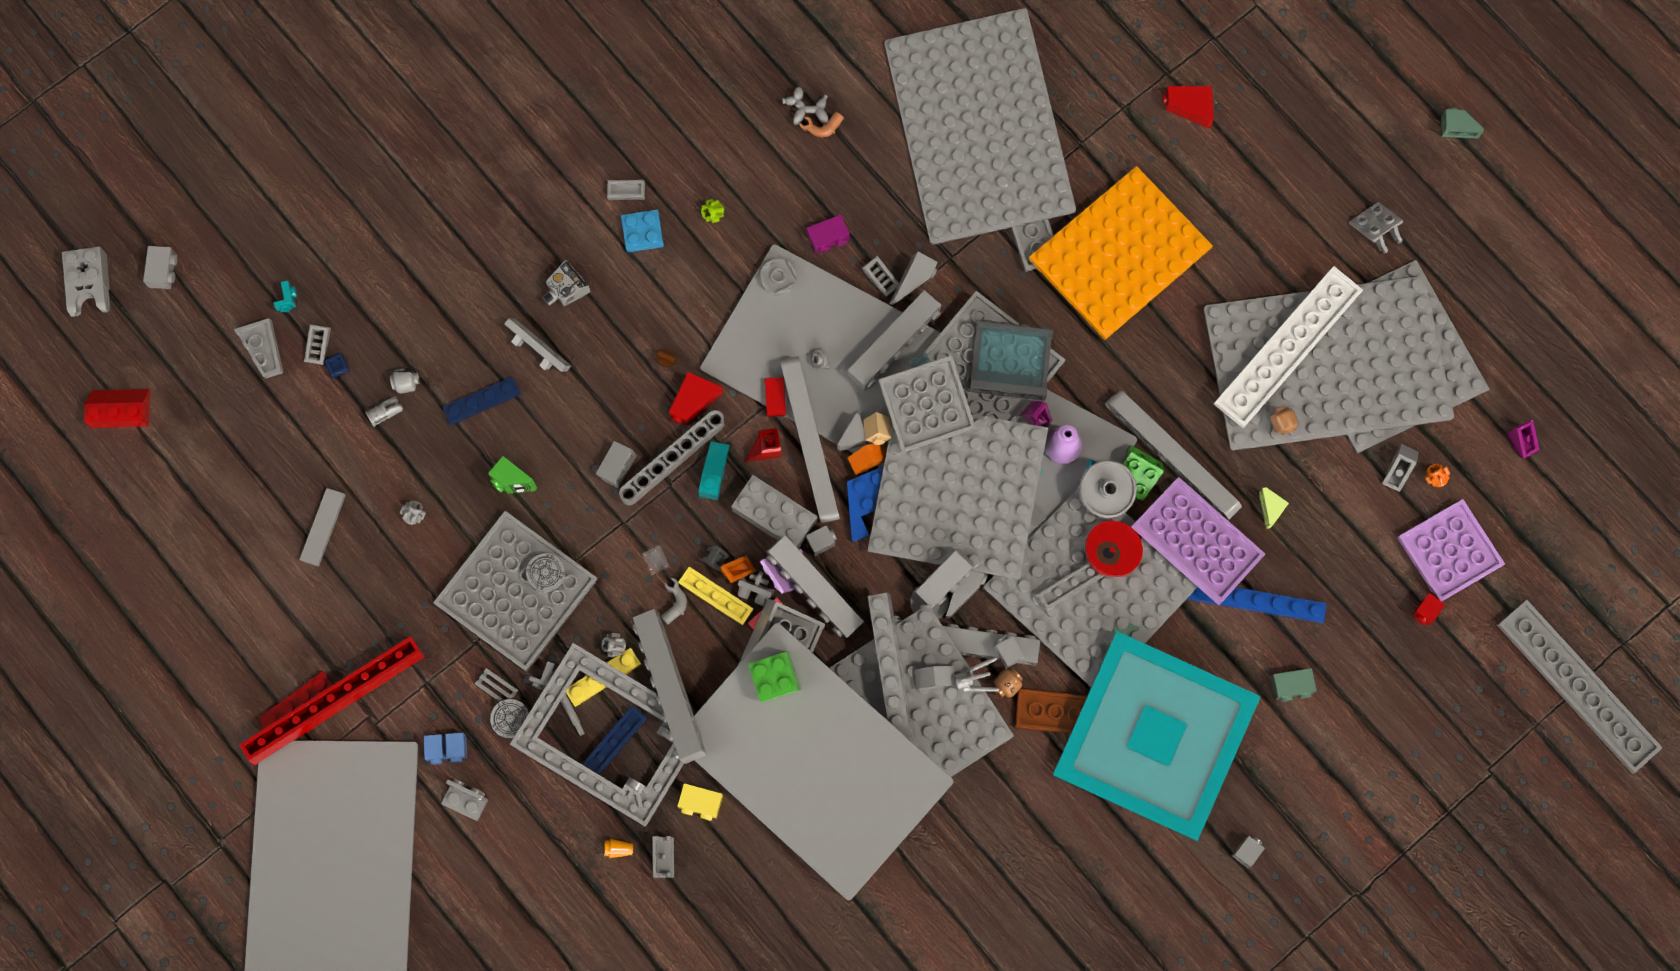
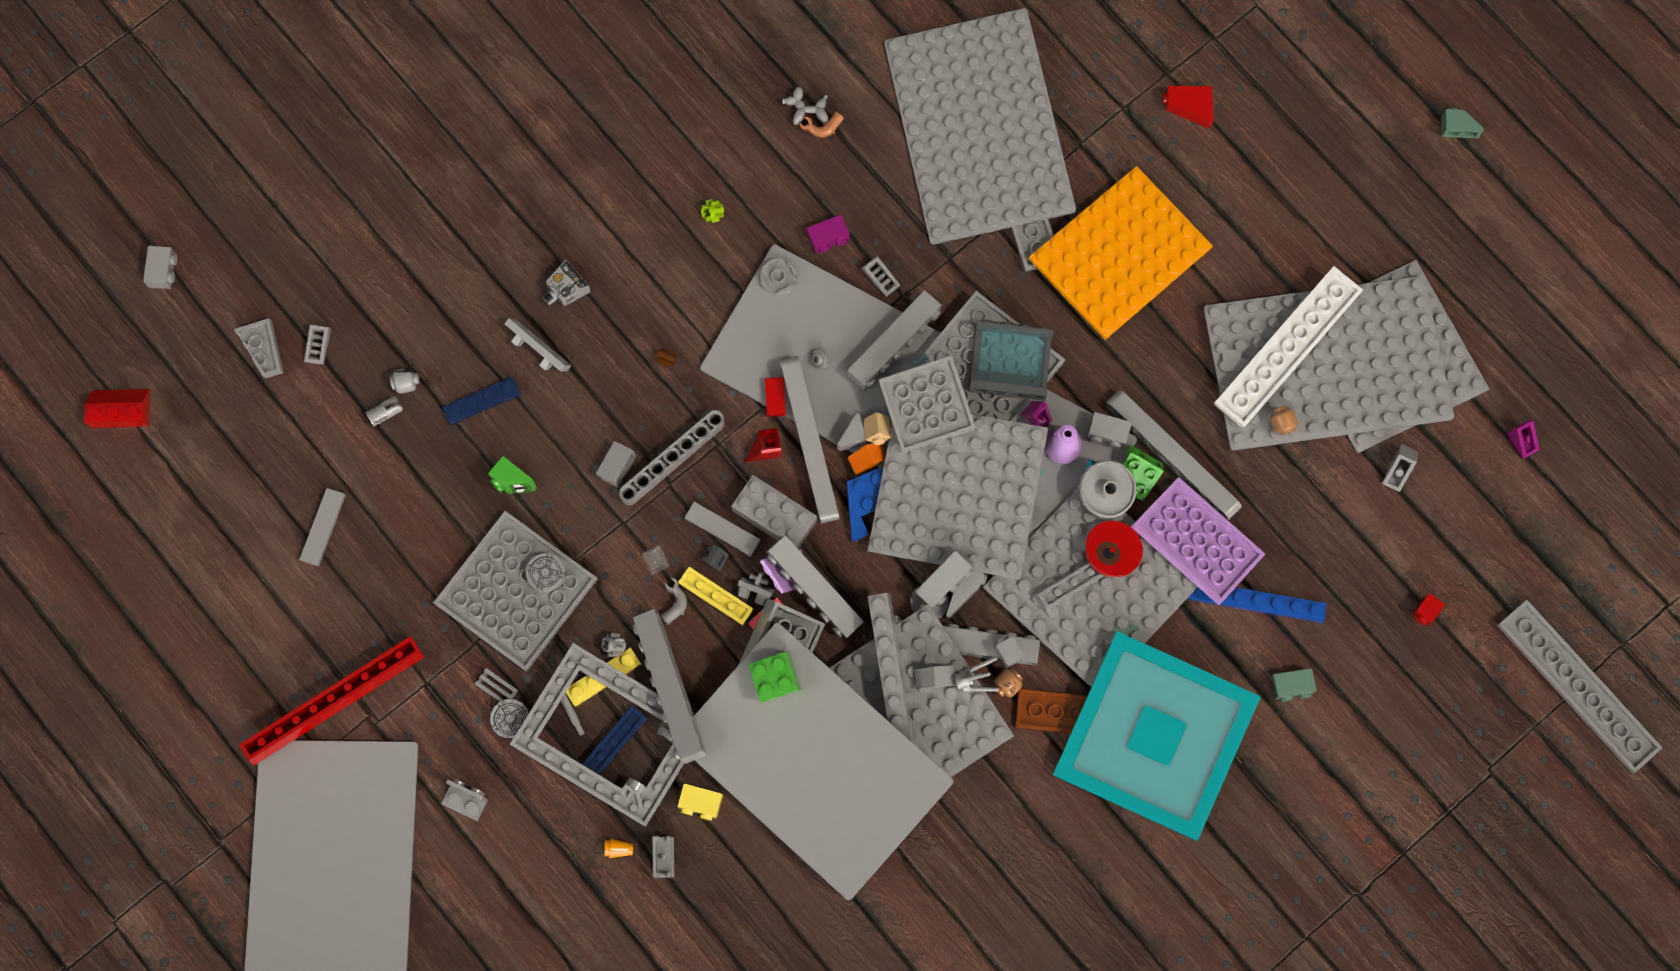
(86, 278): light grey brick -> none
(289, 294): teal bracket -> none
(305, 693): red plate -> none
(336, 365): dark blue tile -> none
(412, 512): light grey gear -> none
(448, 747): medium blue piece -> none
(547, 674): light grey bracket -> none
(626, 189): light grey tile -> none
(642, 231): dark azure plate -> none
(693, 398): red slope -> none
(713, 471): teal slope -> none
(722, 529): none -> light grey tile
(738, 569): orange slope -> none
(821, 540): light grey brick -> none
(917, 272): light grey slope -> none
(1109, 430): none -> light grey brick
(1248, 851): light grey brick -> none
(1272, 506): yellowish green slope -> none
(1376, 222): light grey plate -> none
(1437, 475): orange gear -> none
(1451, 550): lavender plate -> none

